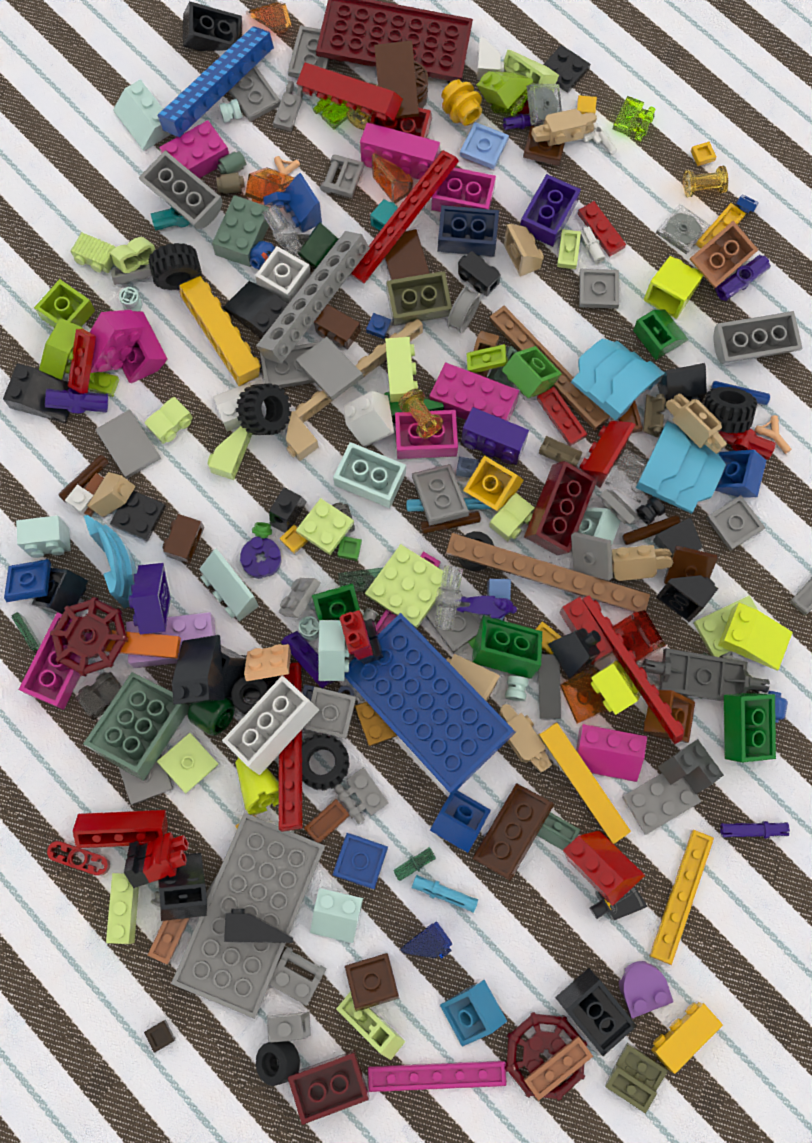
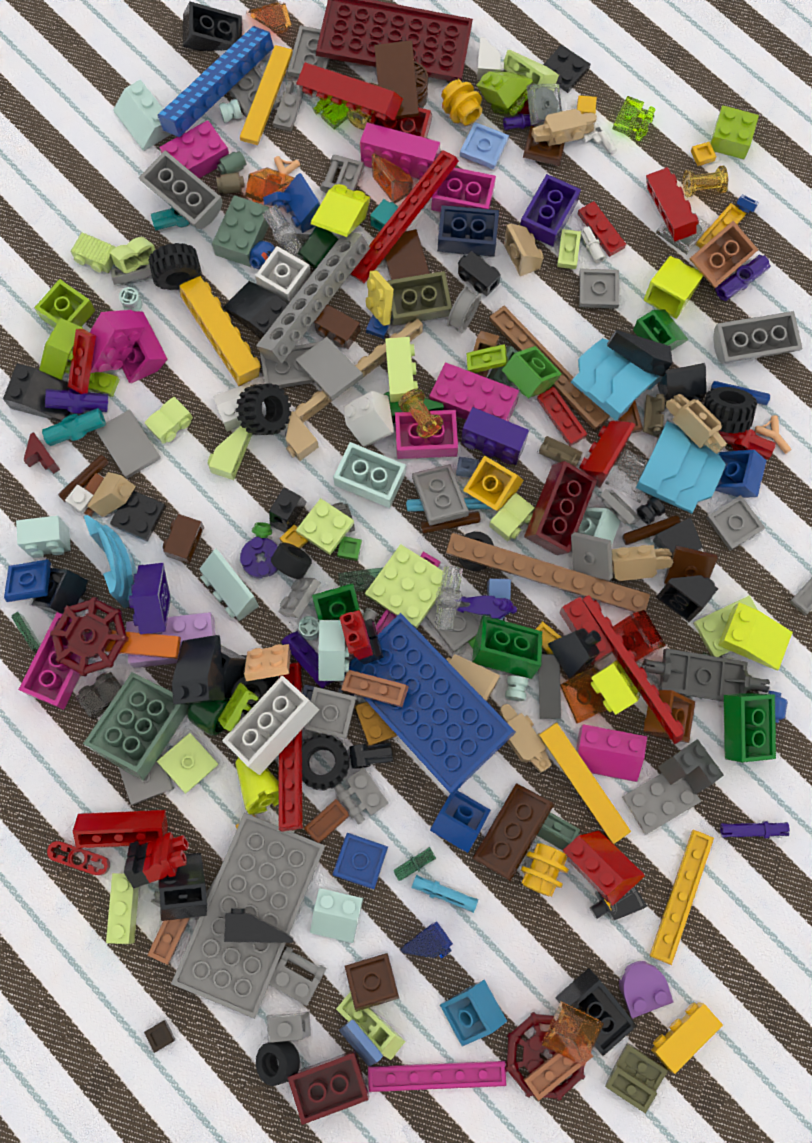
(37, 453): none -> dark red slope
(73, 427): none -> teal piece
(232, 712): none -> lime plate
(266, 95): none -> yellow tile
(291, 560): none -> black tyre
(341, 210): none -> neon yellow slope
(360, 1043): none -> medium blue tile
(365, 755): none -> black piece
(374, 688): none -> nougat plate
(379, 297): none -> light yellow plate
(544, 869): none -> yellow piece
(572, 1033): none -> clear orange slope
(642, 352): none -> black slope
(671, 204): none -> red brick
(733, 132): none -> lime brick

